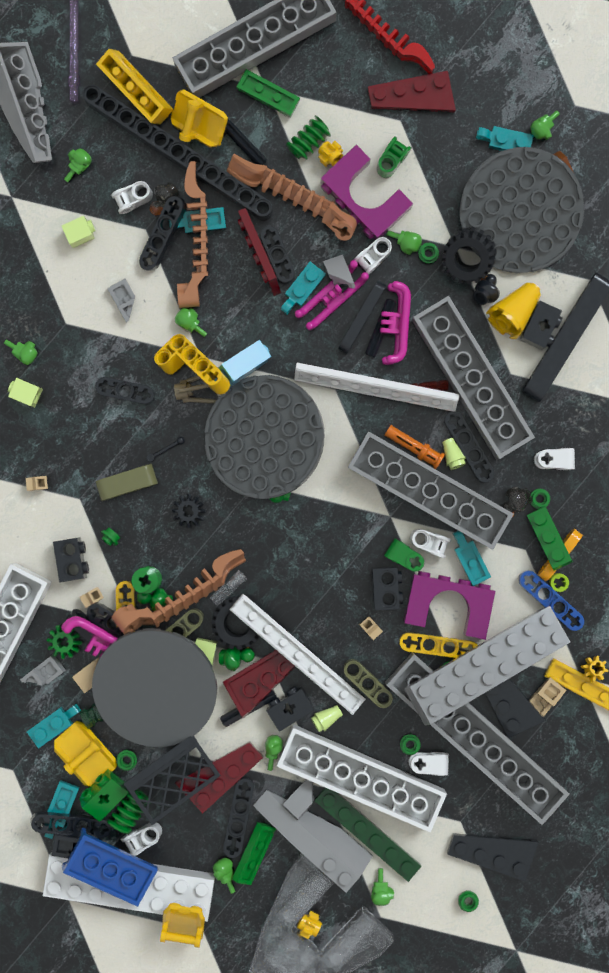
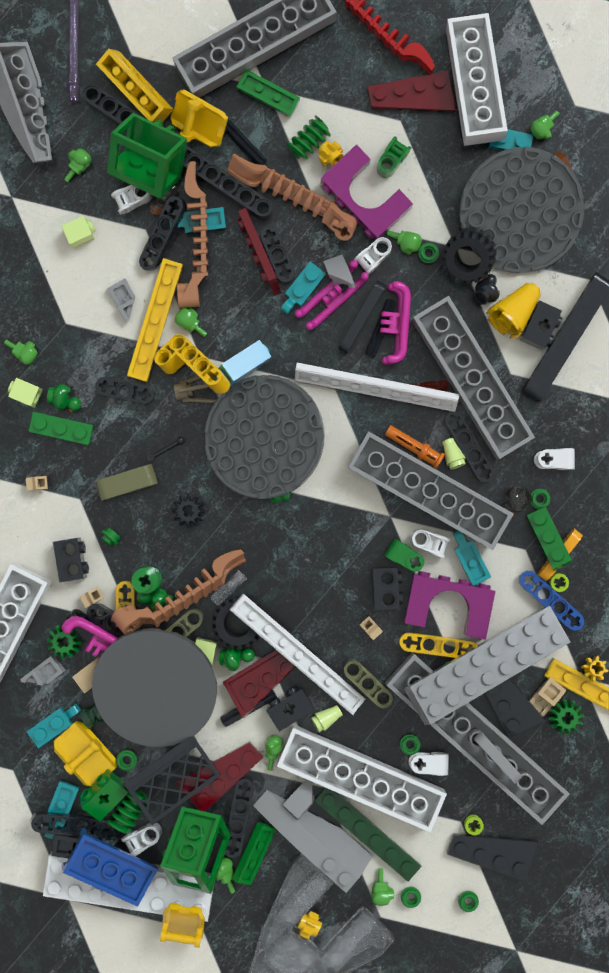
(60, 398): none -> green animal
(61, 428): none -> green plate
(151, 155): none -> green piece
(155, 320): none -> yellow plate
(191, 848): none -> green piece
(415, 901): none -> green plate
(476, 79): none -> white brick
(477, 830): none -> lime bush
(498, 757): none -> light grey beam
(571, 721): none -> green gear

